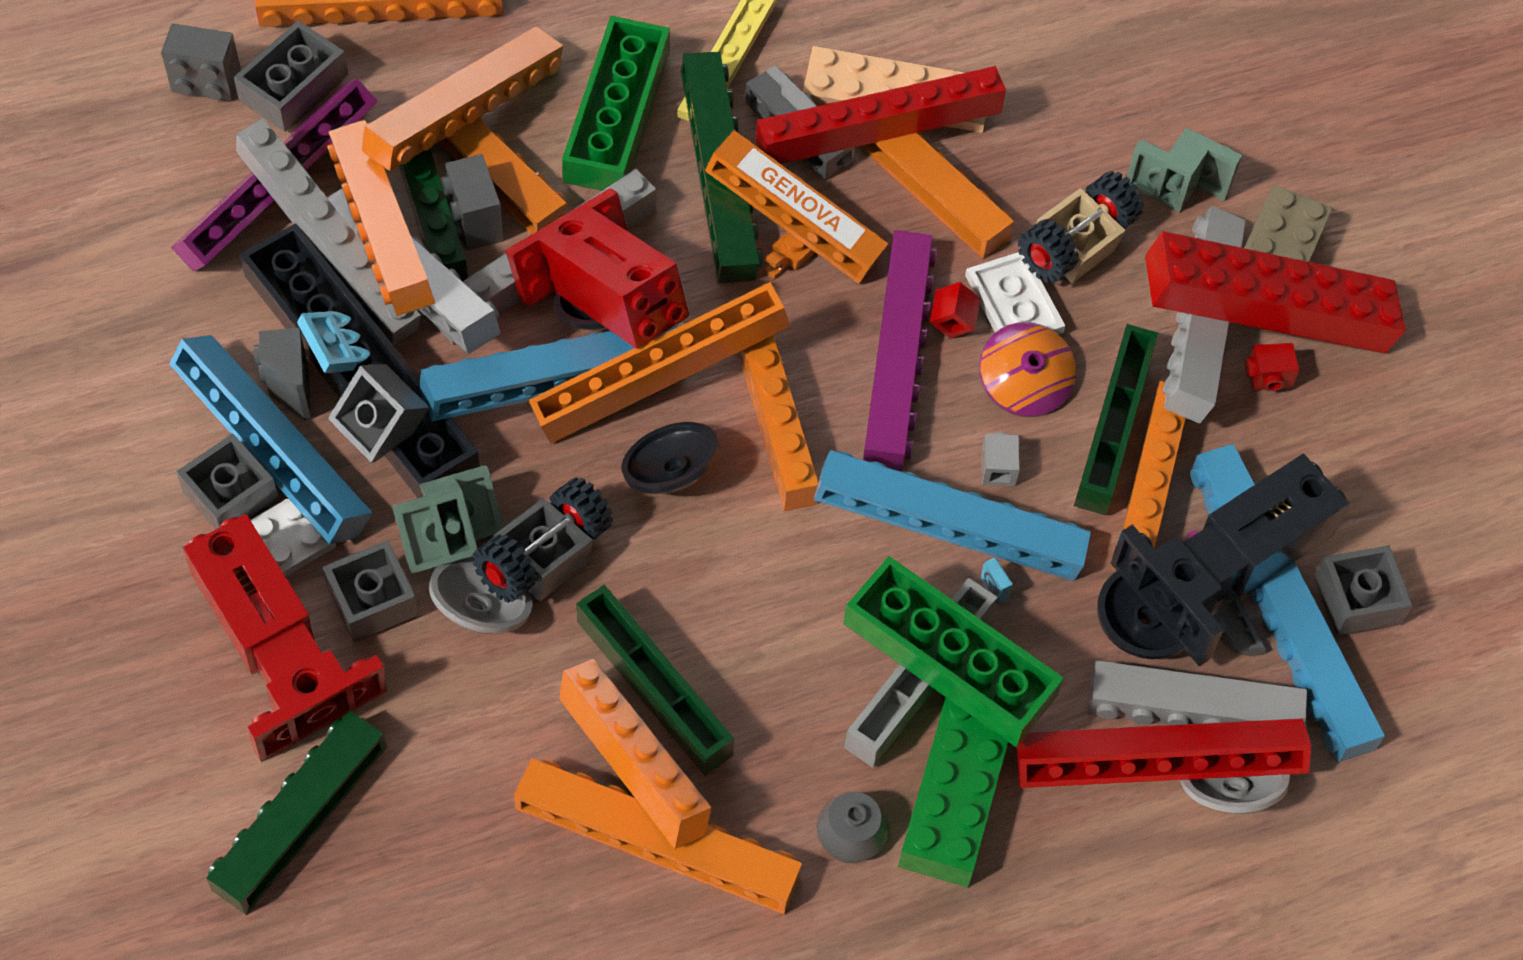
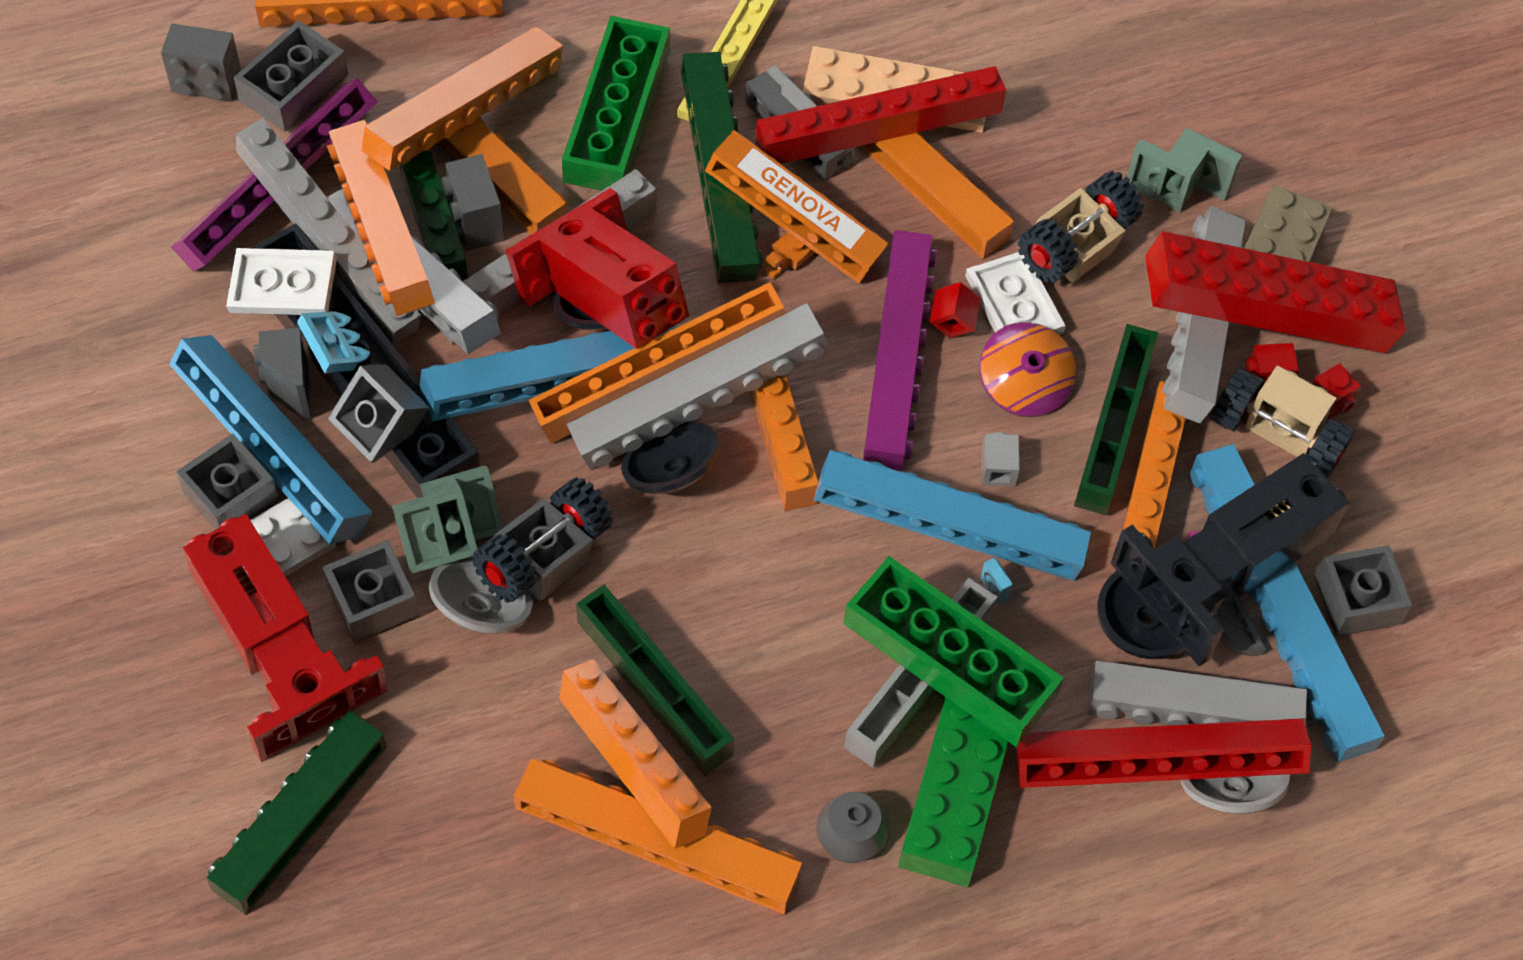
(281, 281): none -> white plate
(698, 386): none -> light grey brick
(1286, 414): none -> brick
(1340, 384): none -> red brick

